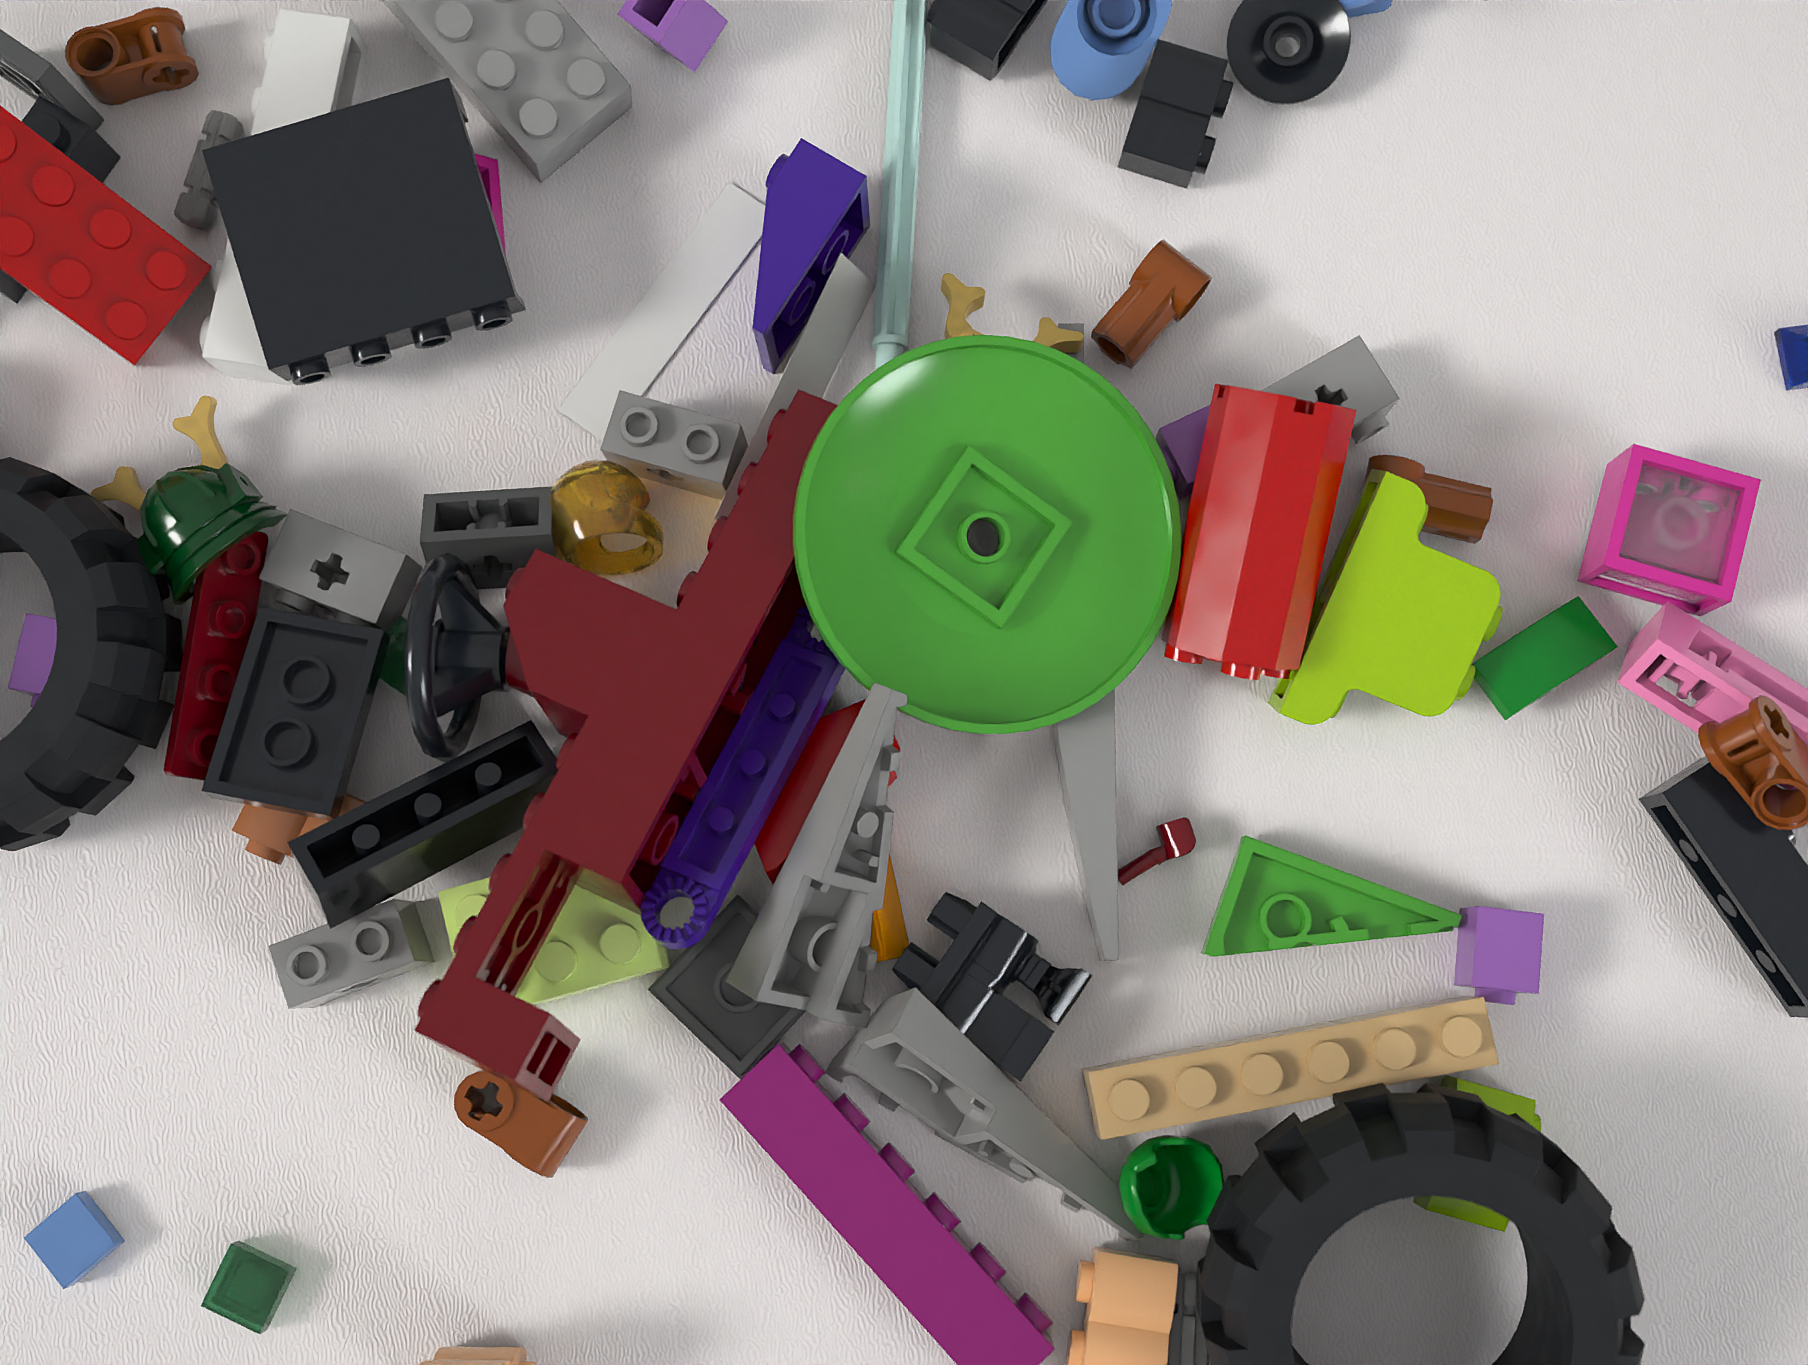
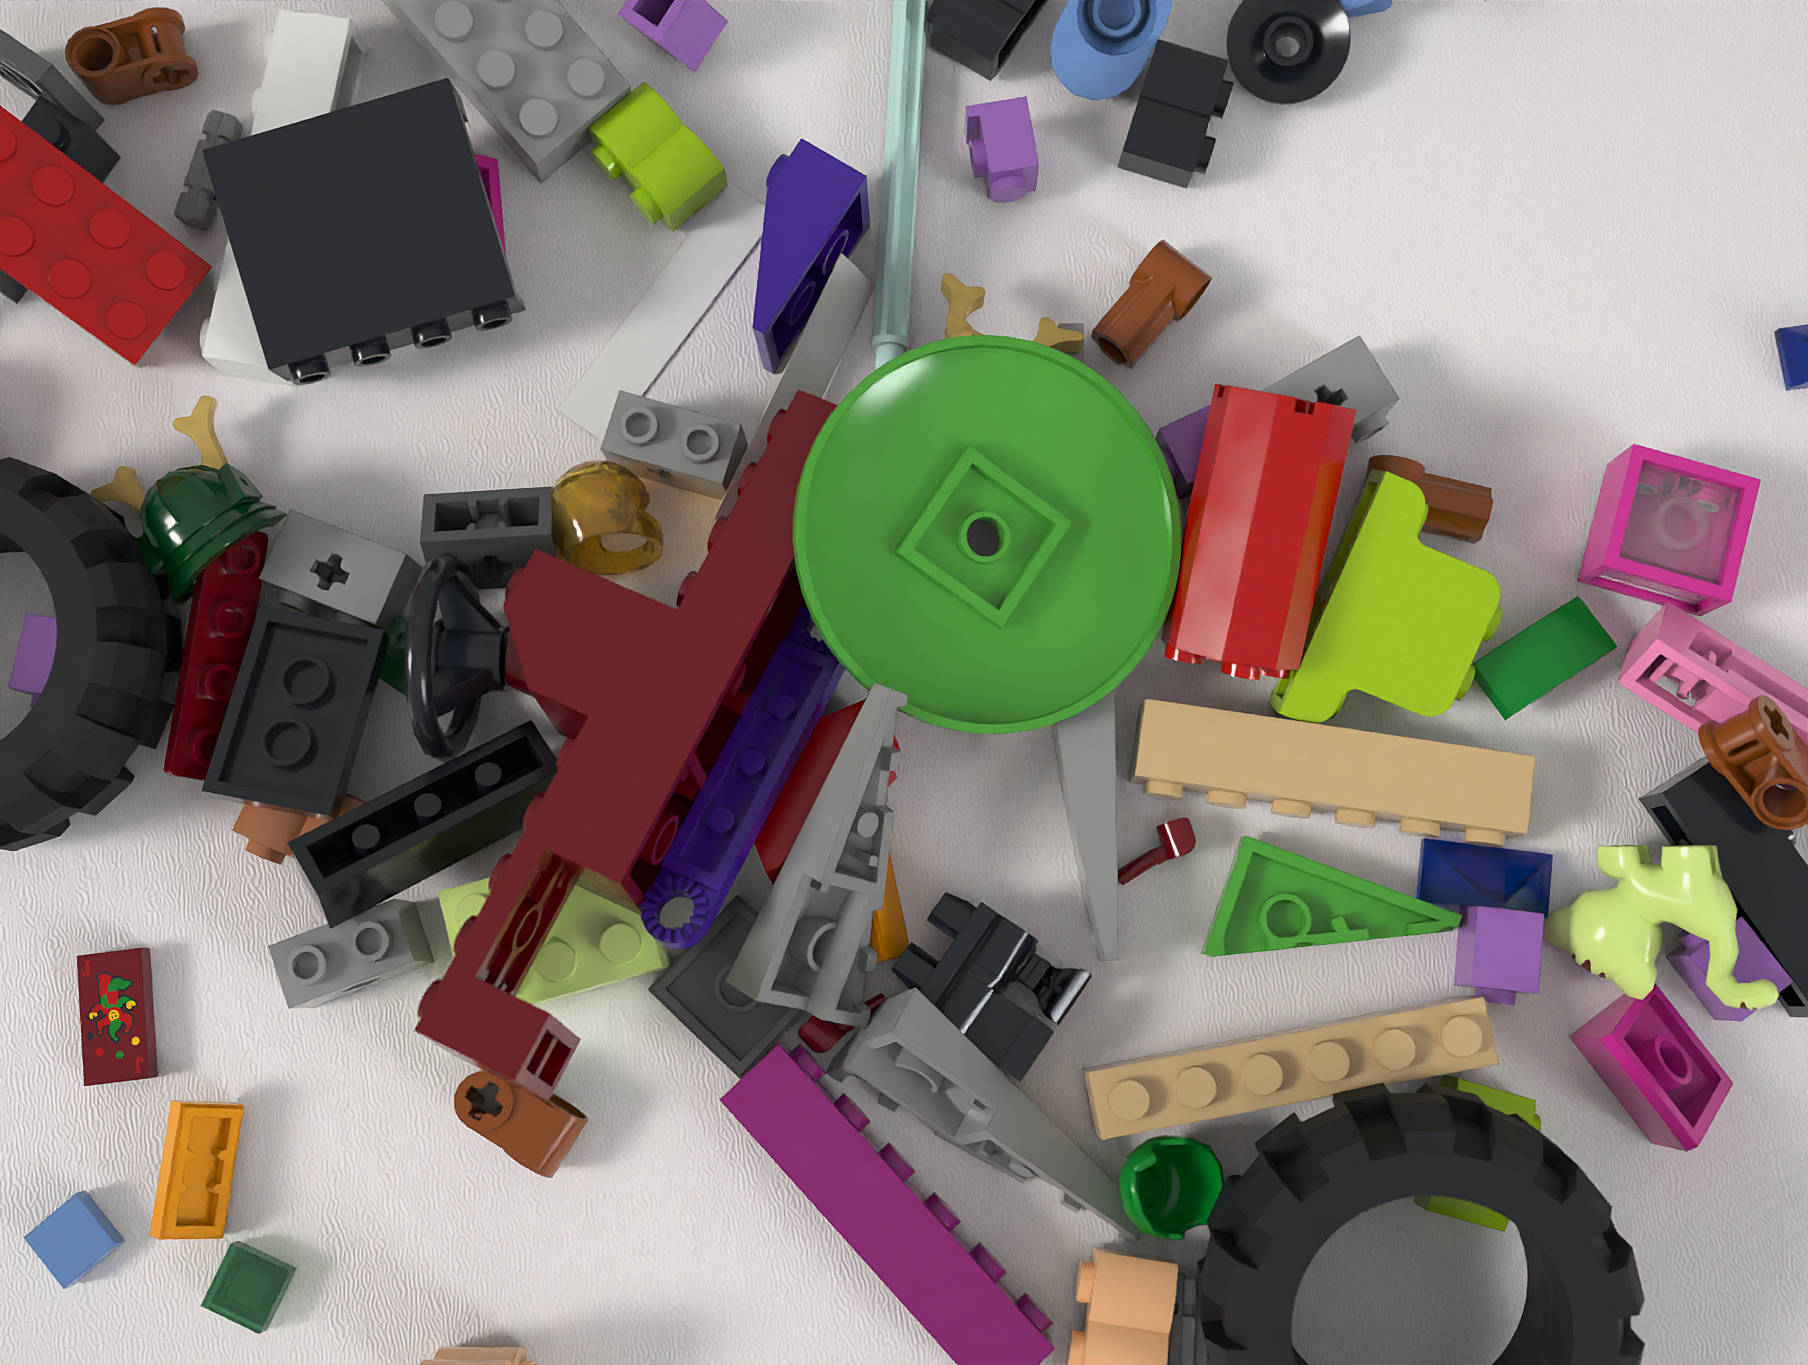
(117, 1016): none -> dark red tile
(196, 1170): none -> light orange plate
(656, 157): none -> lime brick
(823, 1035): none -> dark red hand
(1002, 147): none -> medium lavender brick
(1333, 771): none -> tan brick
(1483, 876): none -> clear blue slope
(1620, 931): none -> yellowish green animal
(1655, 1068): none -> dark pink slope
(1752, 964): none -> medium lavender brick

